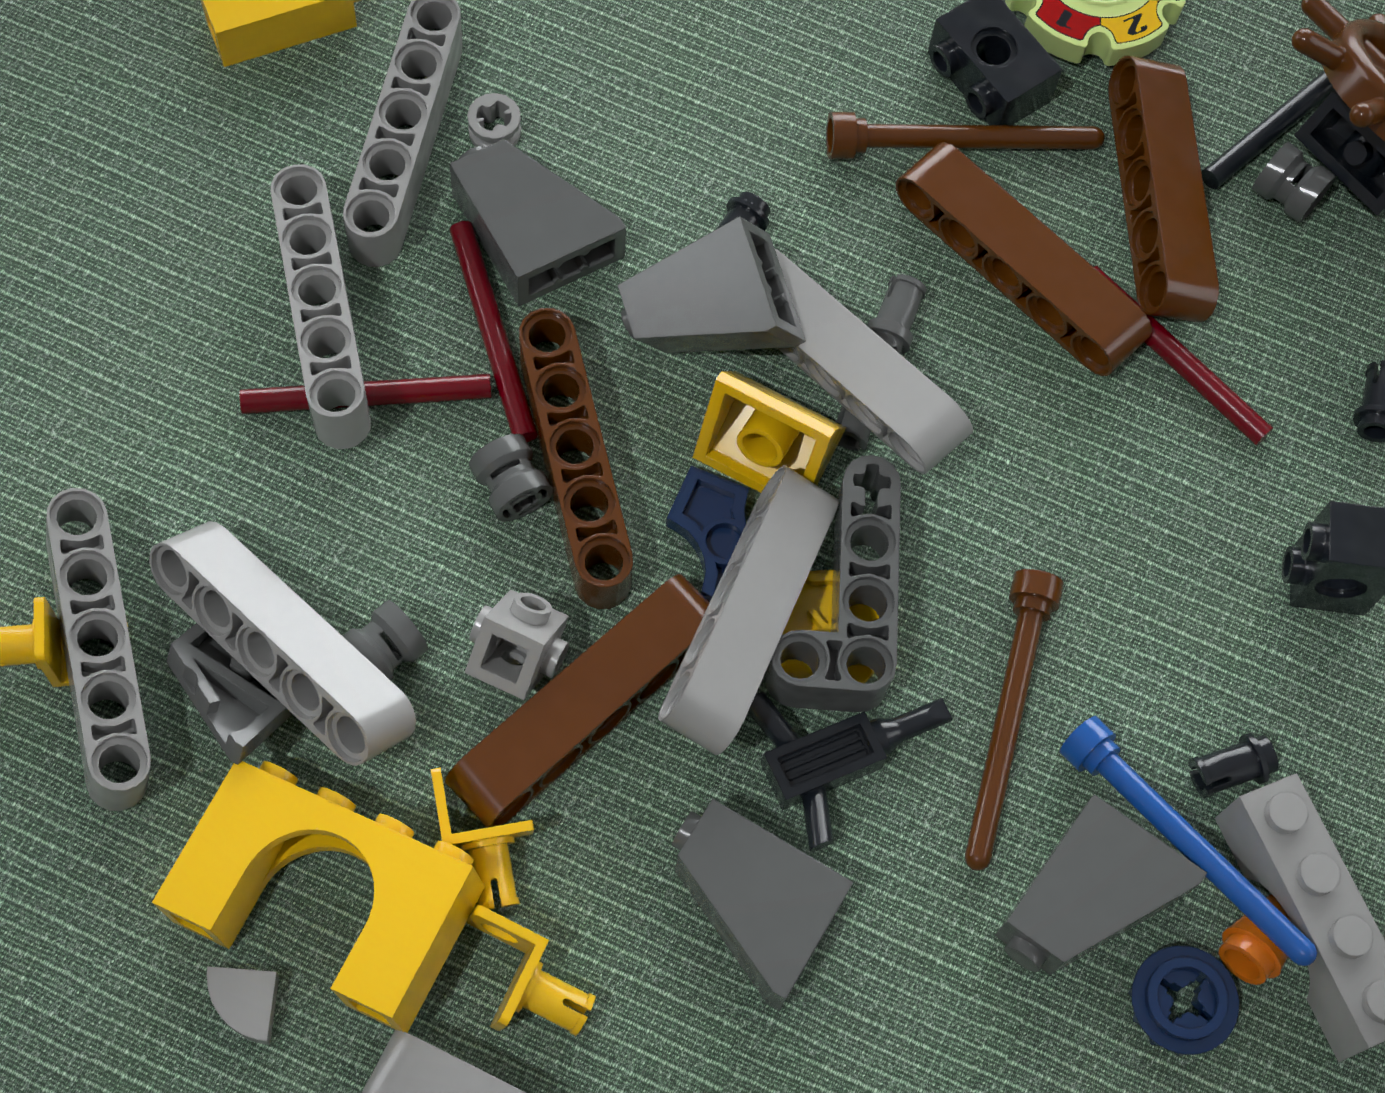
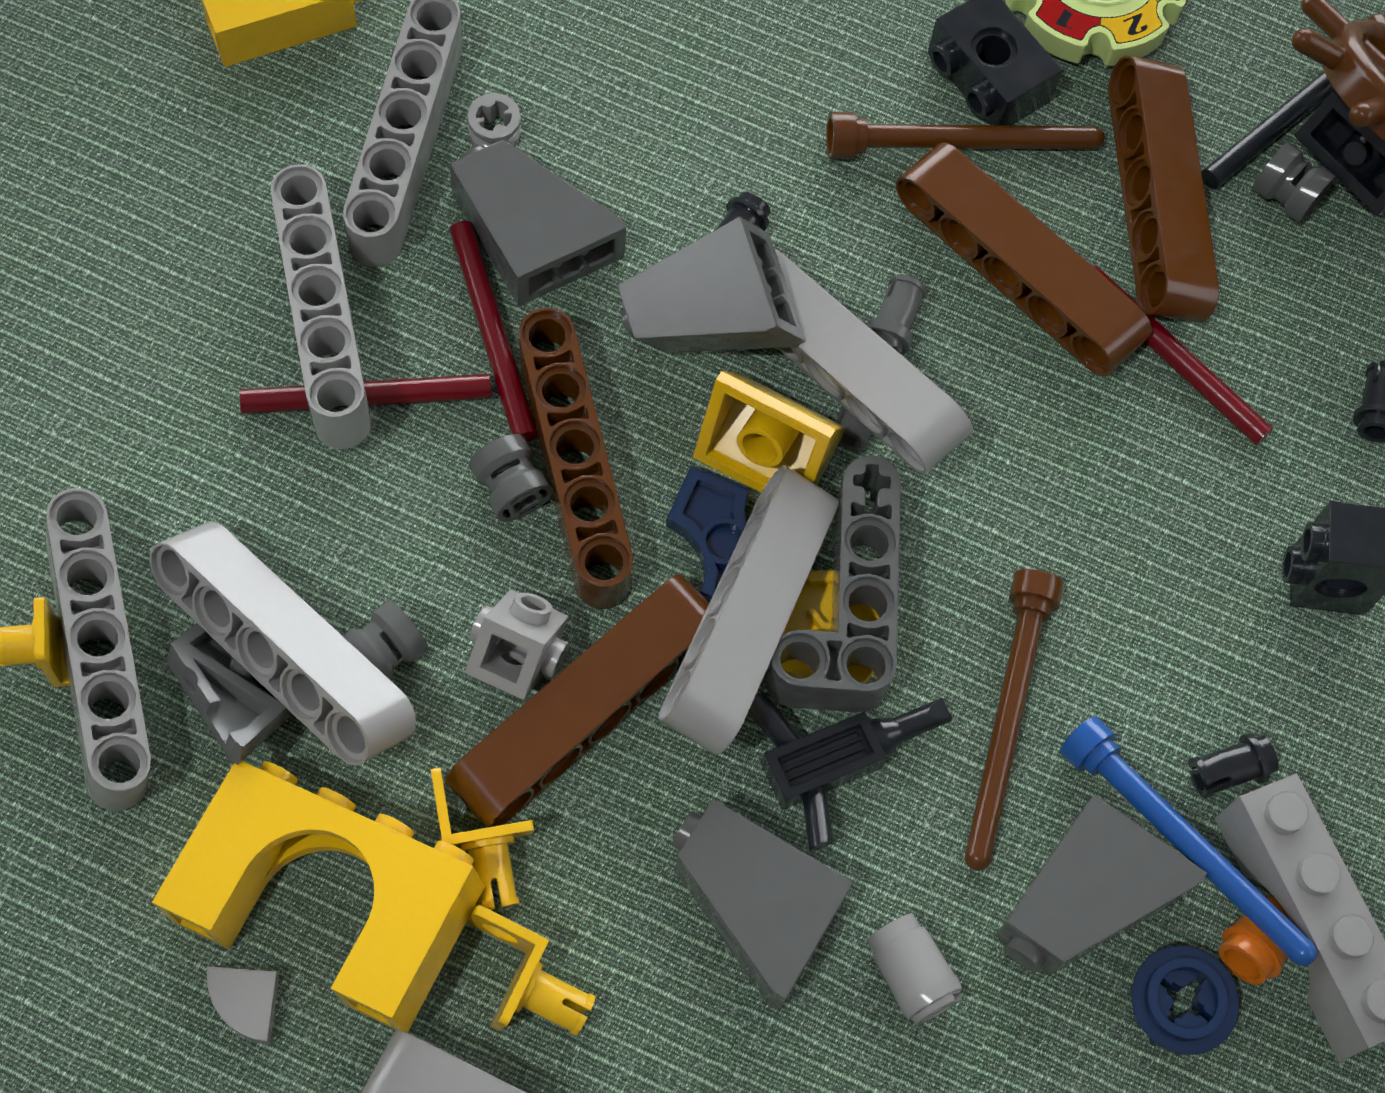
(914, 969): none -> light grey piece

